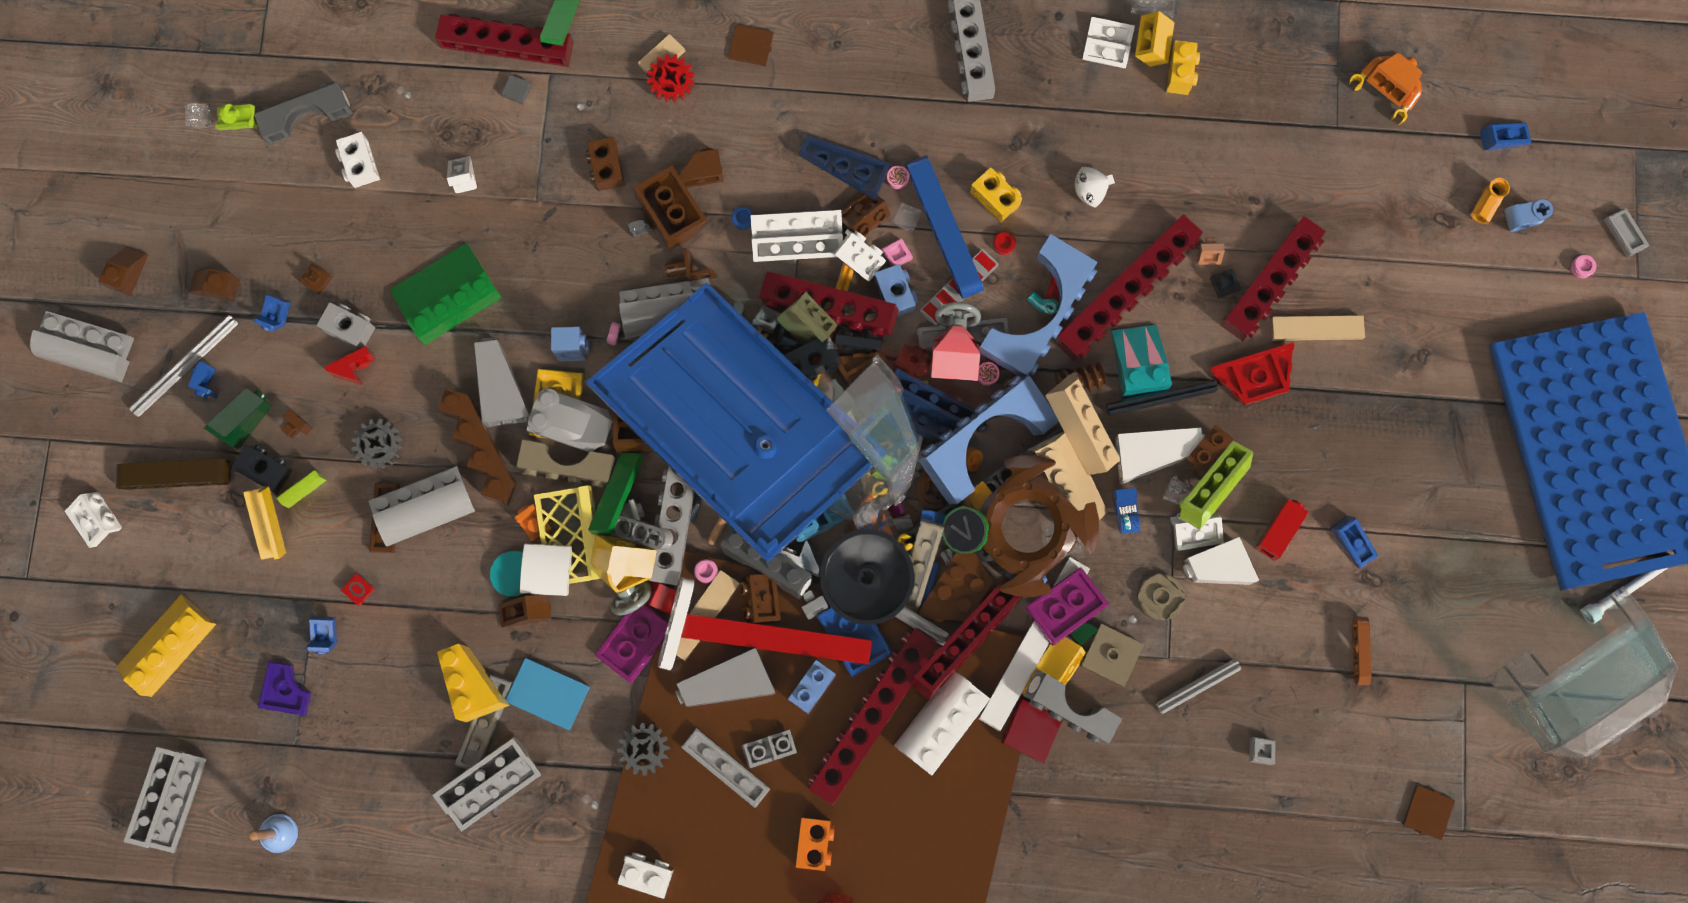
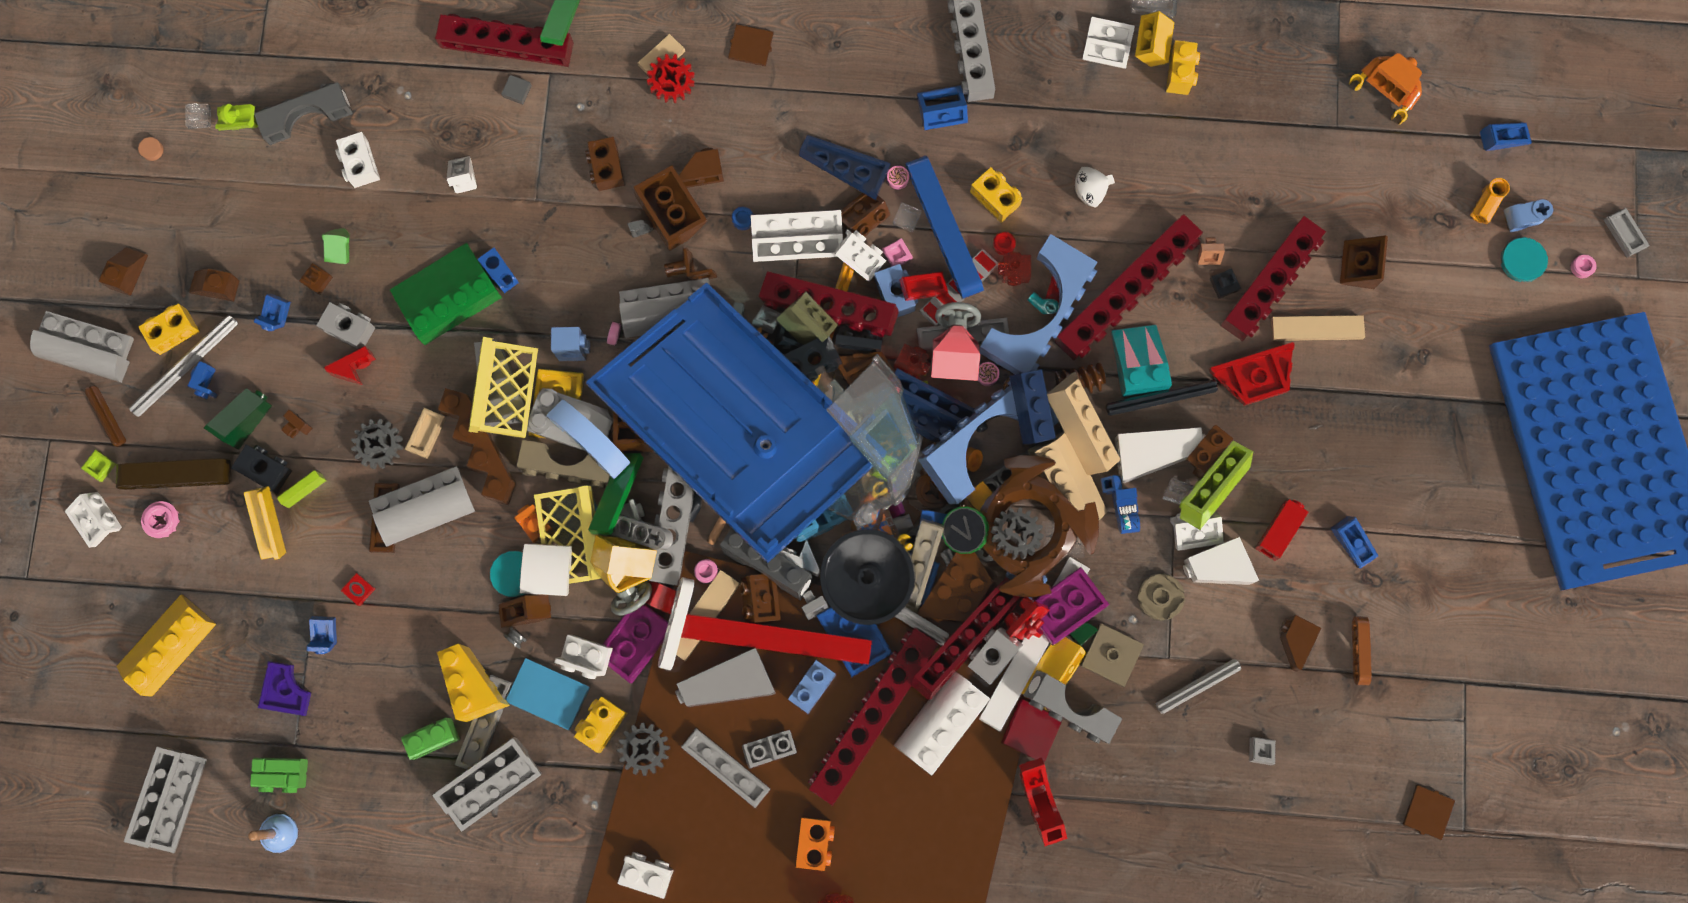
(98, 466): none -> lime tile
(105, 416): none -> reddish brown axle
(149, 521): none -> bright pink gear
(150, 149): none -> nougat tile
(170, 334): none -> yellow brick
(278, 773): none -> bright green brick
(336, 246): none -> tile
(425, 433): none -> tan tile
(430, 738): none -> bright green brick
(482, 387): none -> light yellow fence
(498, 270): none -> blue leg
(515, 637): none -> dark grey bush
(584, 656): none -> white bracket
(589, 438): none -> light blue slope
(599, 724): none -> yellow brick
(923, 286): none -> red tile
(943, 114): none -> blue tile
(991, 668): none -> light grey brick
(1012, 542): none -> dark grey gear
(1015, 268): none -> clear red brick
(1029, 622): none -> red hips
(1032, 407): none -> dark blue brick
(1041, 802): none -> red arch
(1116, 483): none -> blue piece
(1297, 640): none -> reddish brown slope
(1364, 262): none -> reddish brown slope
(1524, 260): none -> teal tile
(1594, 612): white piece -> none
(1596, 692): clear windscreen -> none

